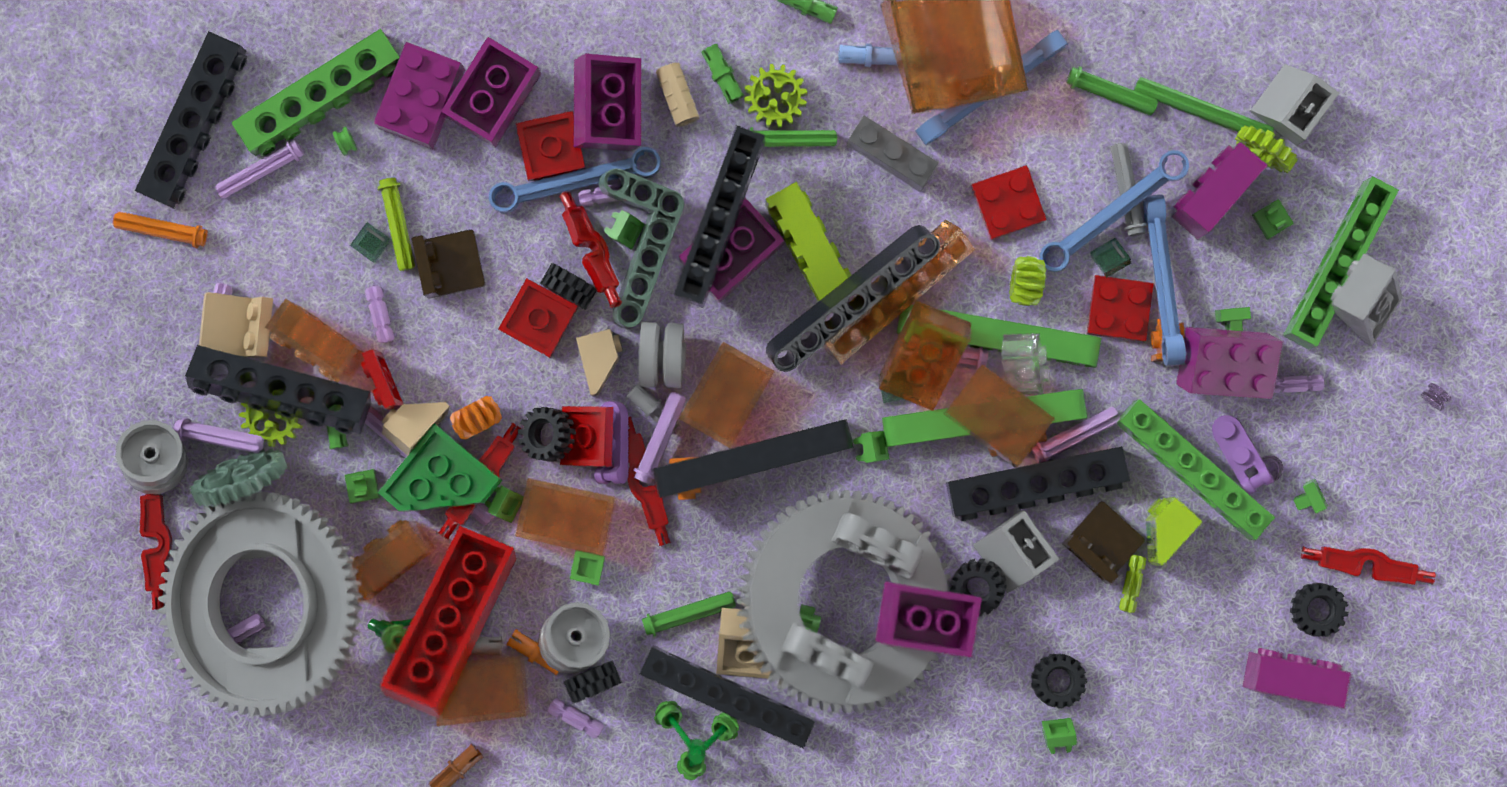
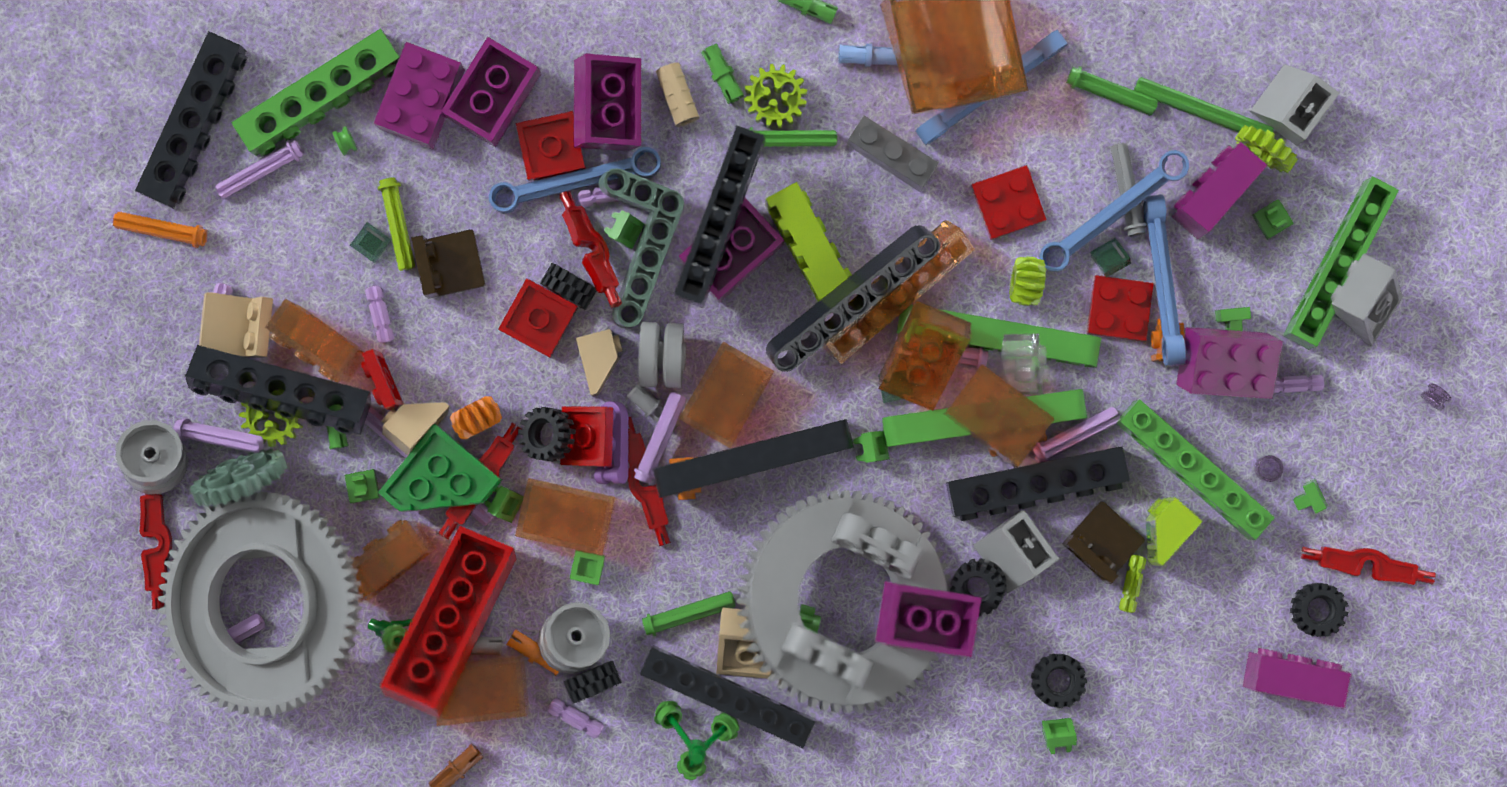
(1240, 453): medium lavender plate -> none

